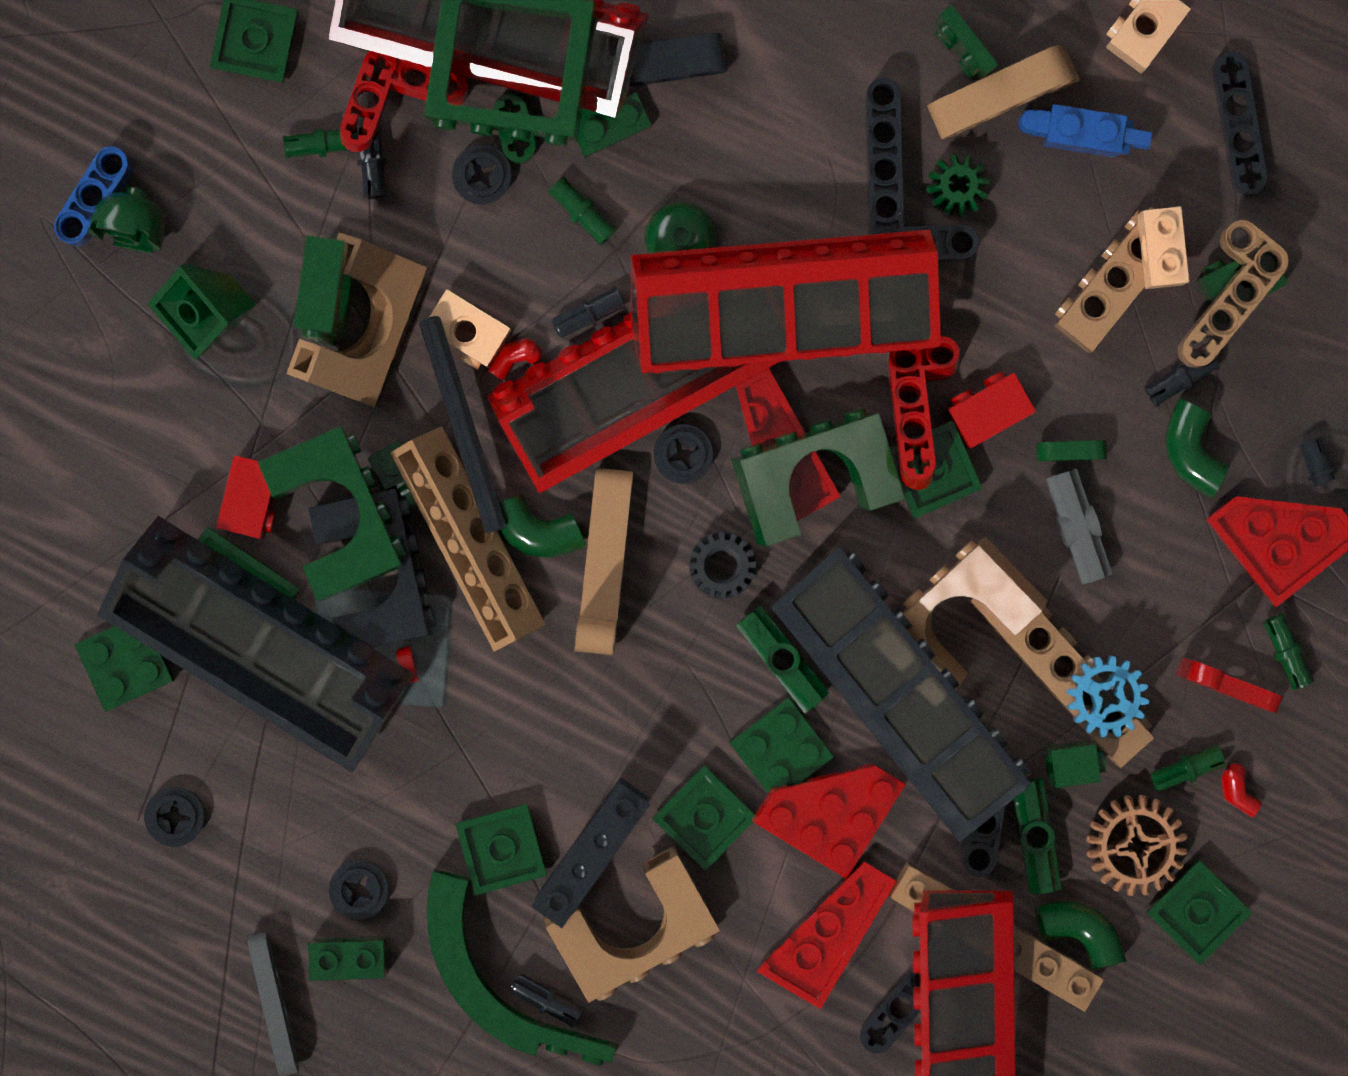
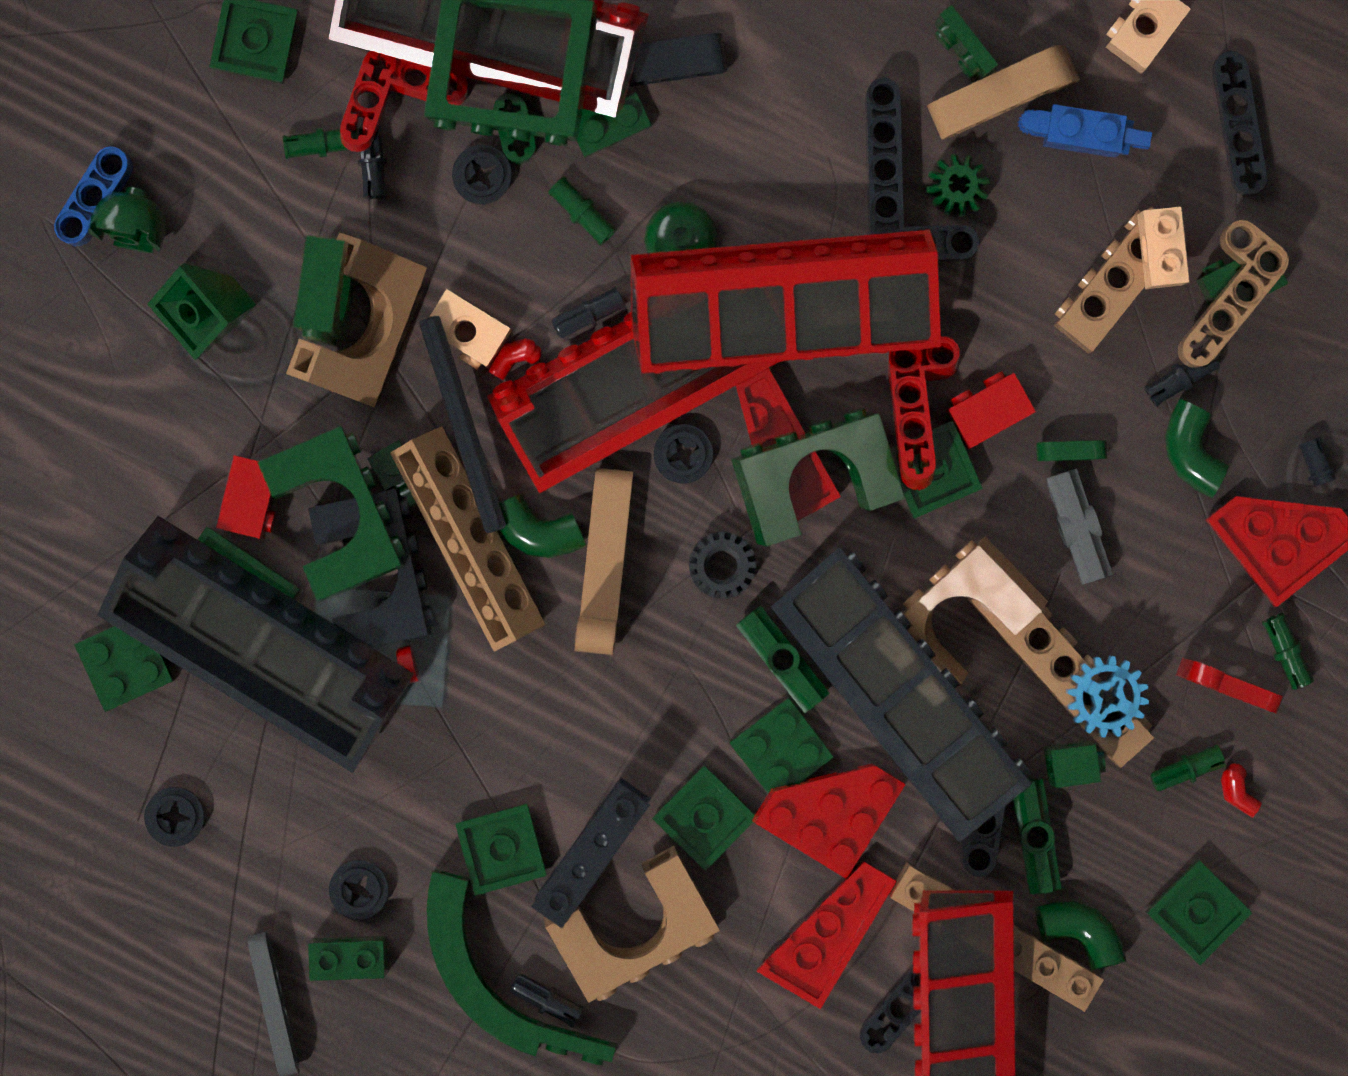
(1140, 863): nougat gear -> none

